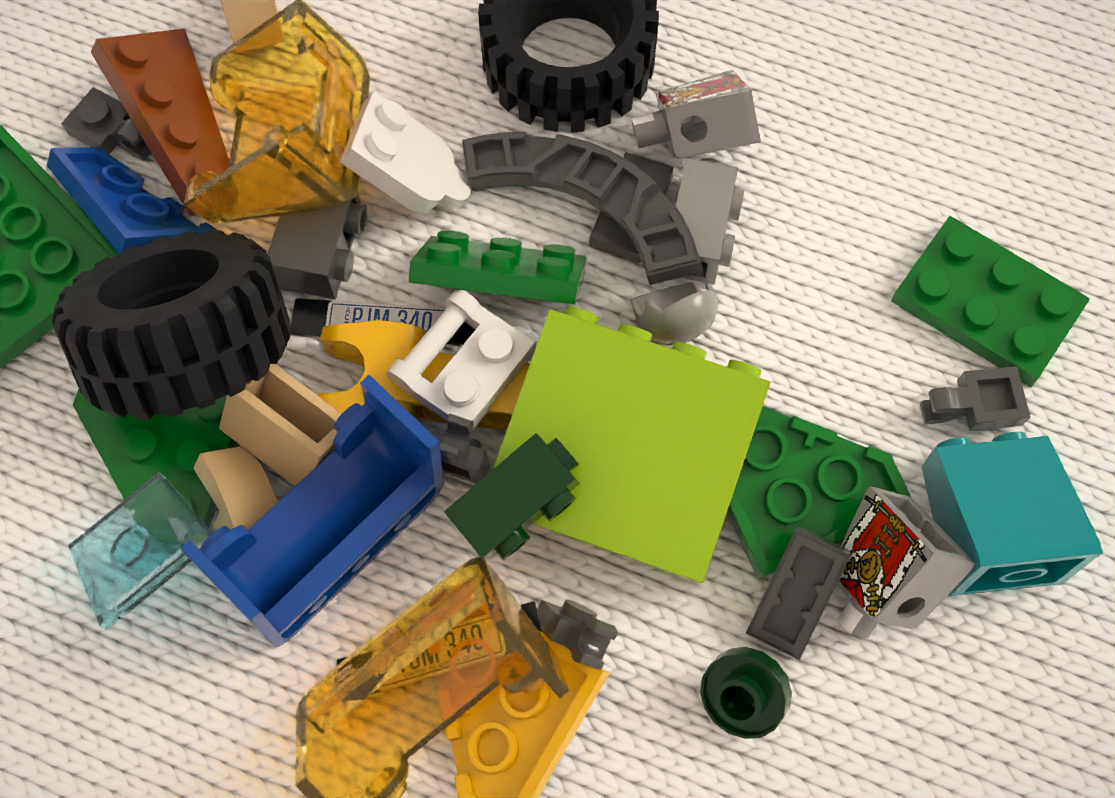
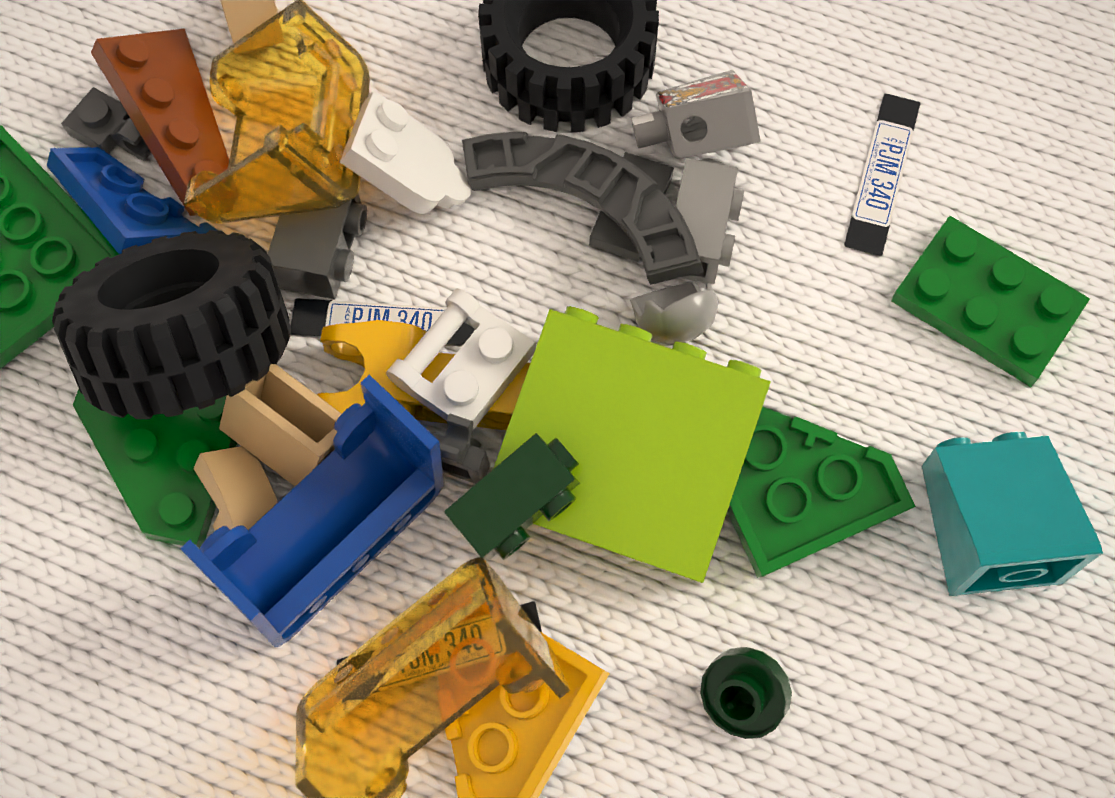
(136, 549): clear light blue slope -> none
(499, 267): green plate -> none
(577, 630): dark grey plate -> none
(798, 592): dark grey plate -> none
(882, 175): none -> sticker
(897, 564): torso -> none
(984, 396): dark grey plate -> none

